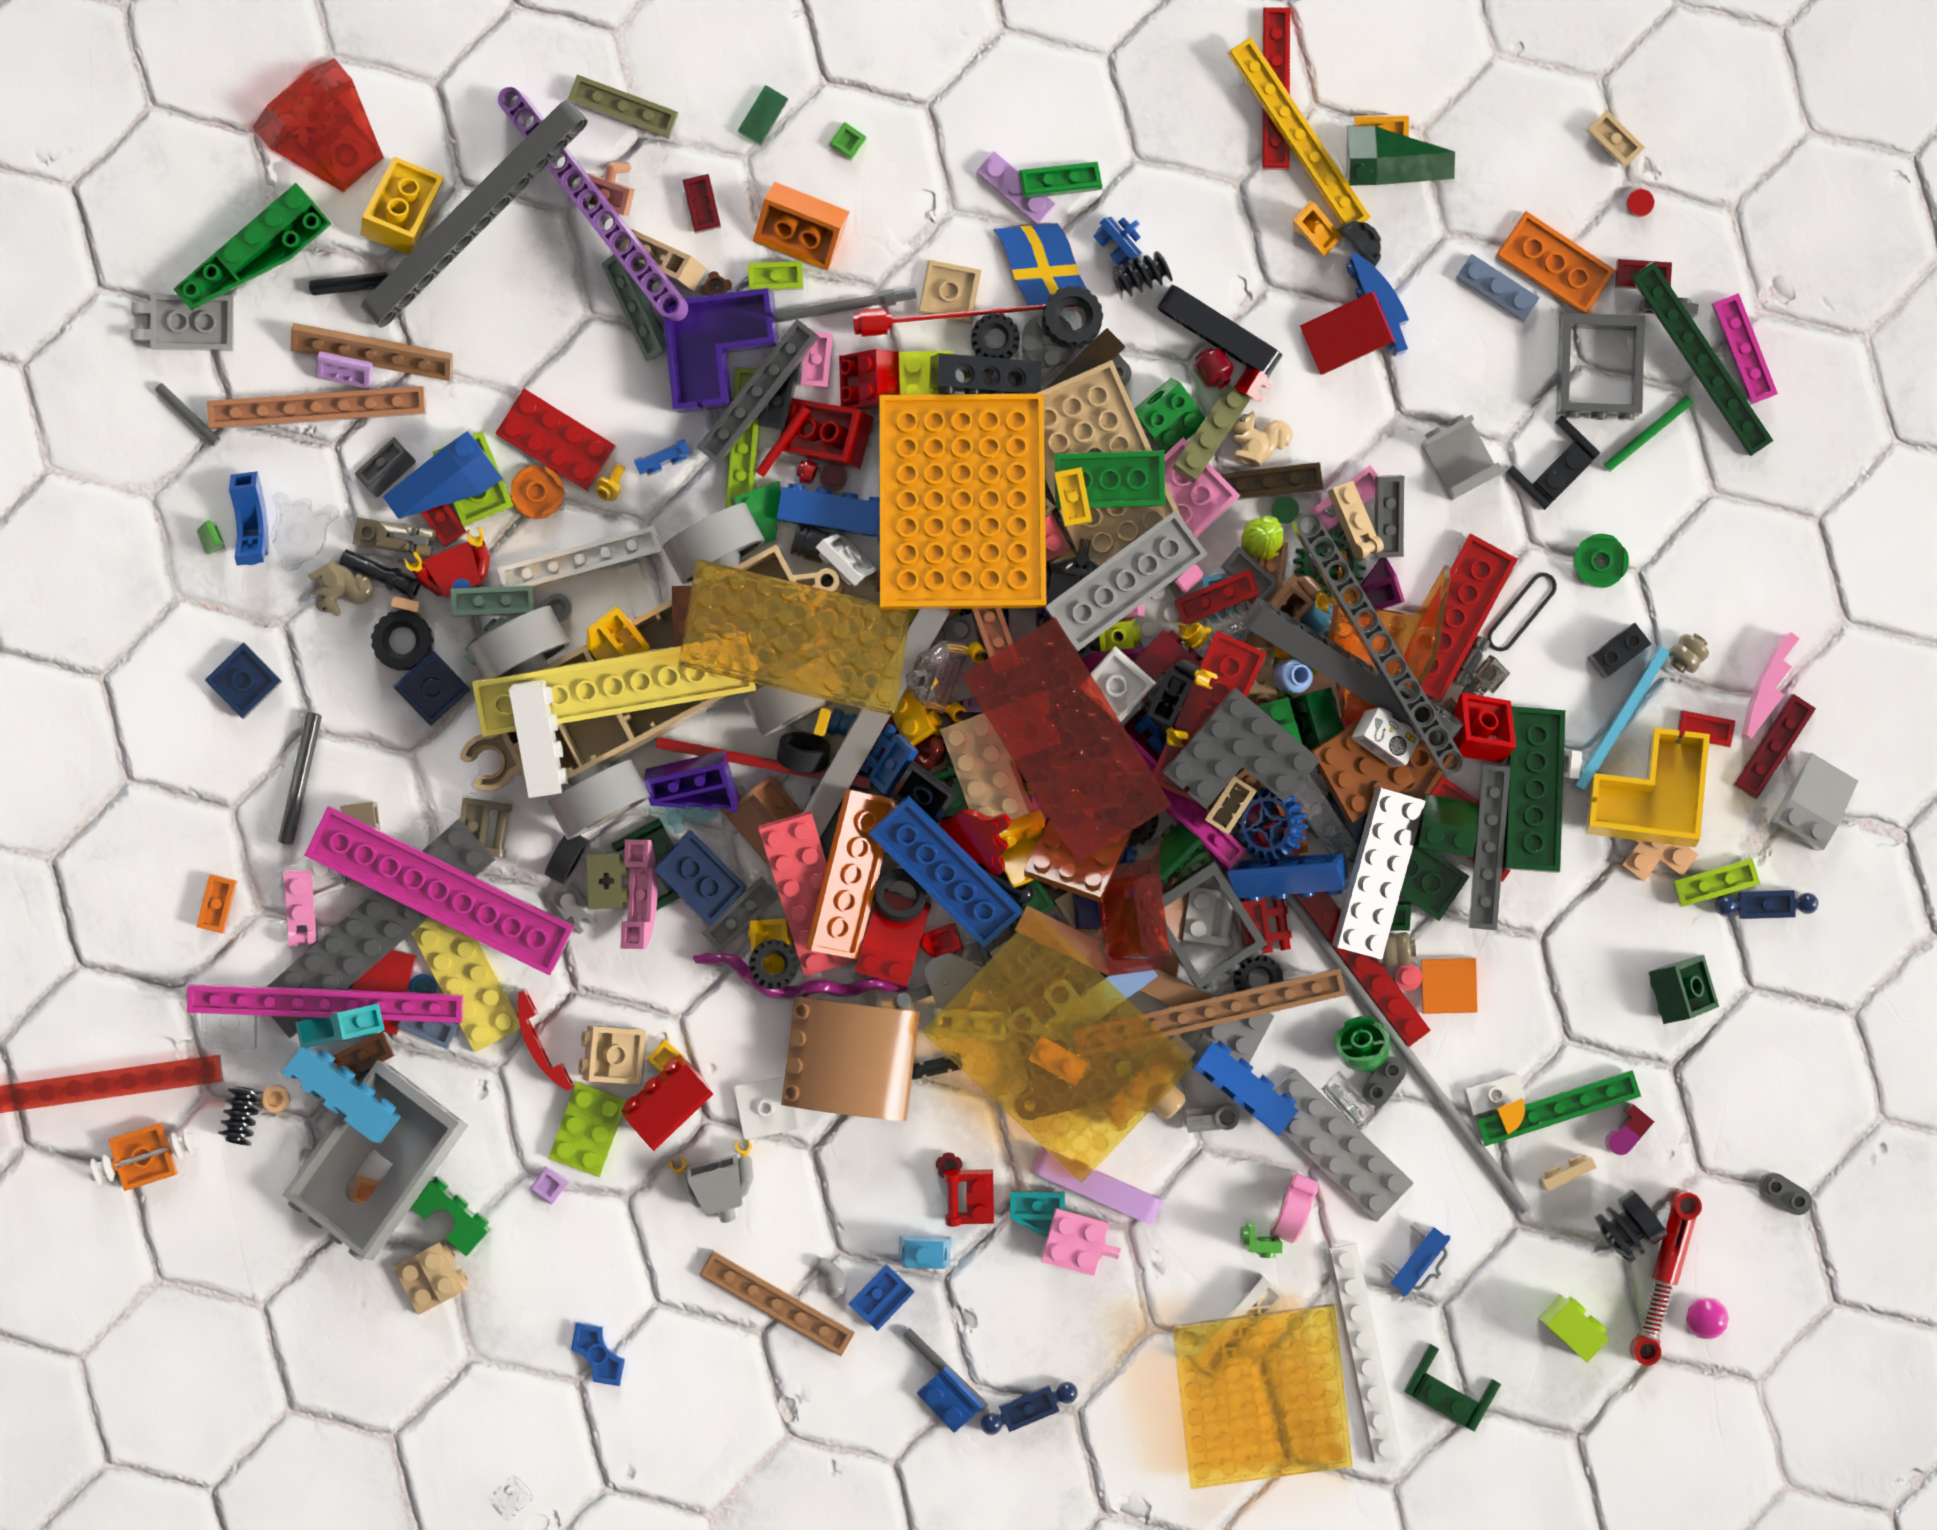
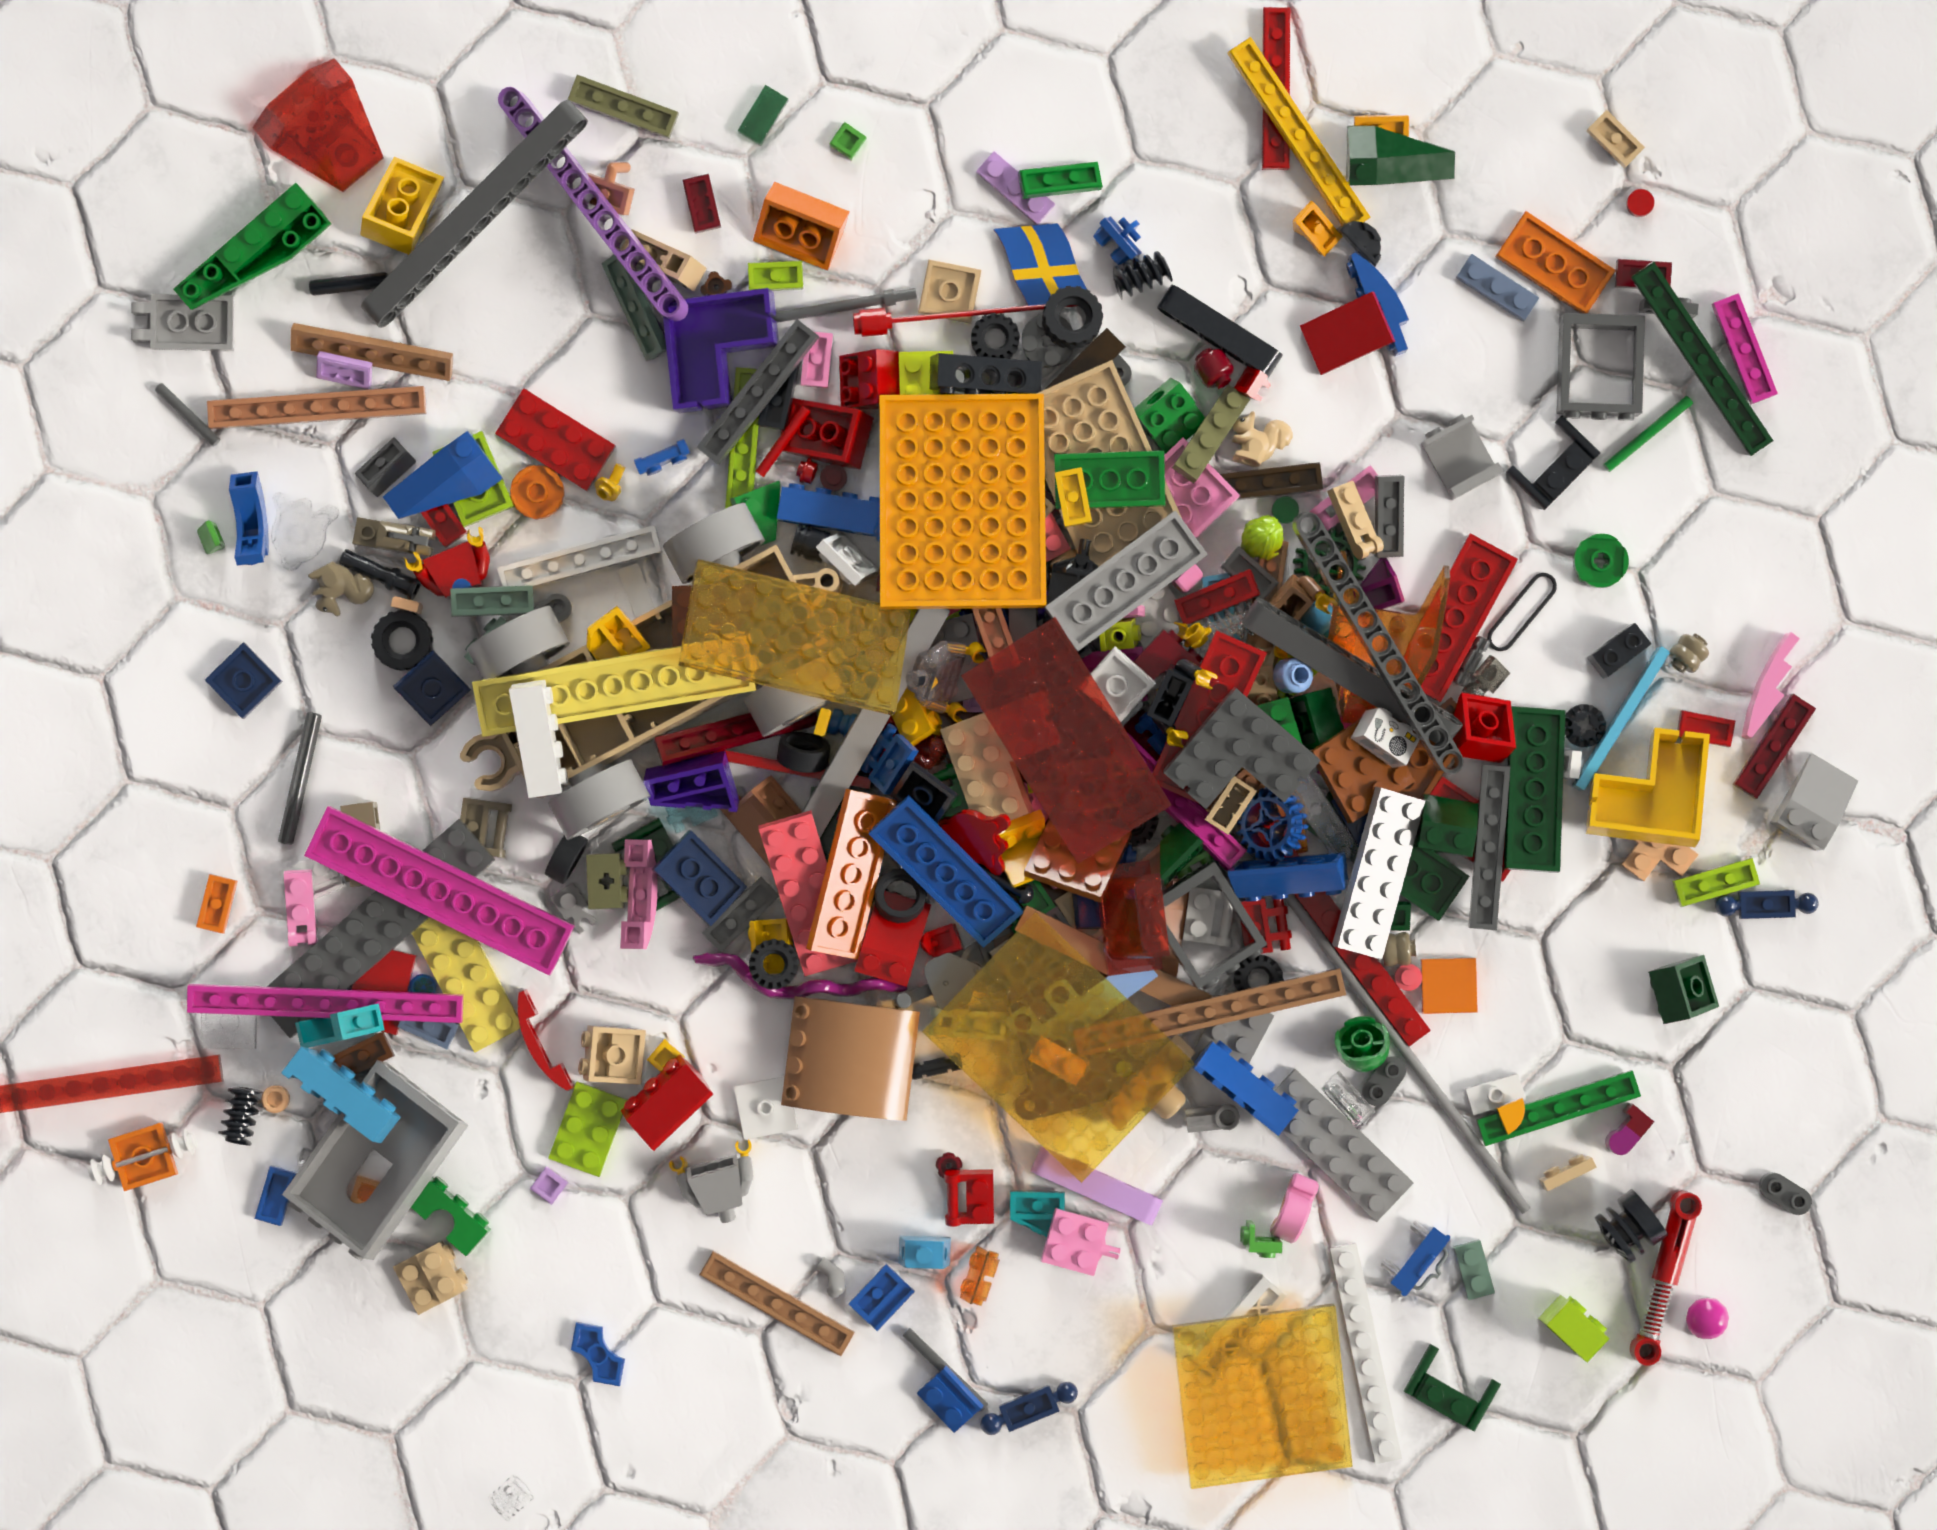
(272, 1203): none -> blue tile
(717, 737): none -> dark red plate
(974, 1287): none -> clear orange hinge
(1474, 1269): none -> sand green plate
(1572, 729): none -> black gear

